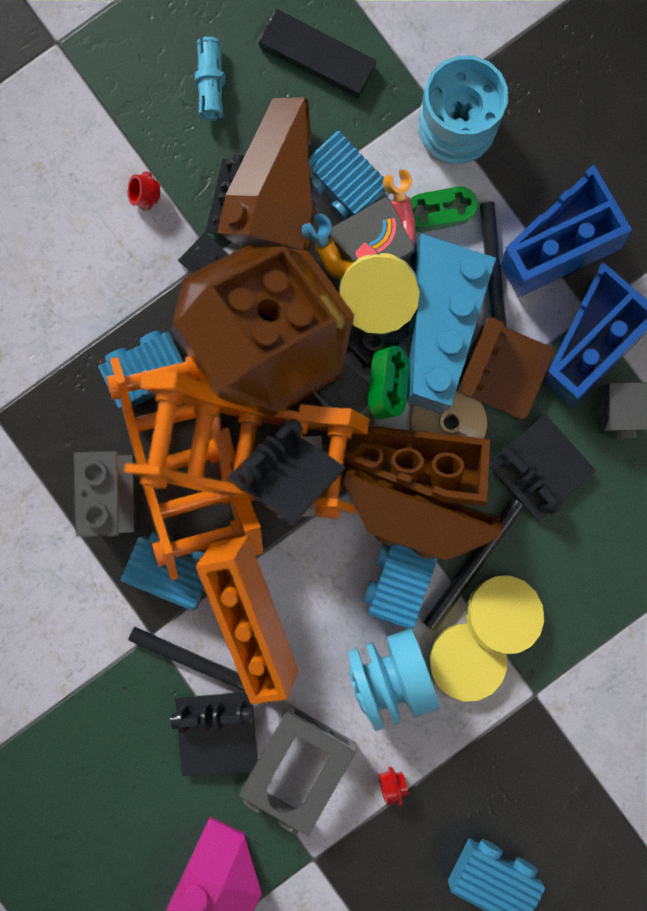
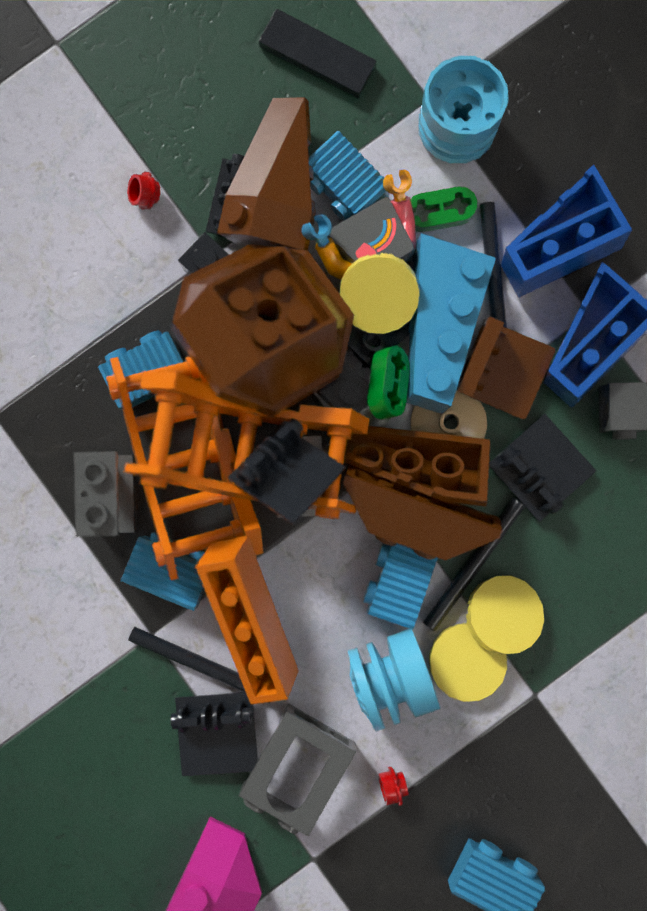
(209, 78): medium azure pin -> none

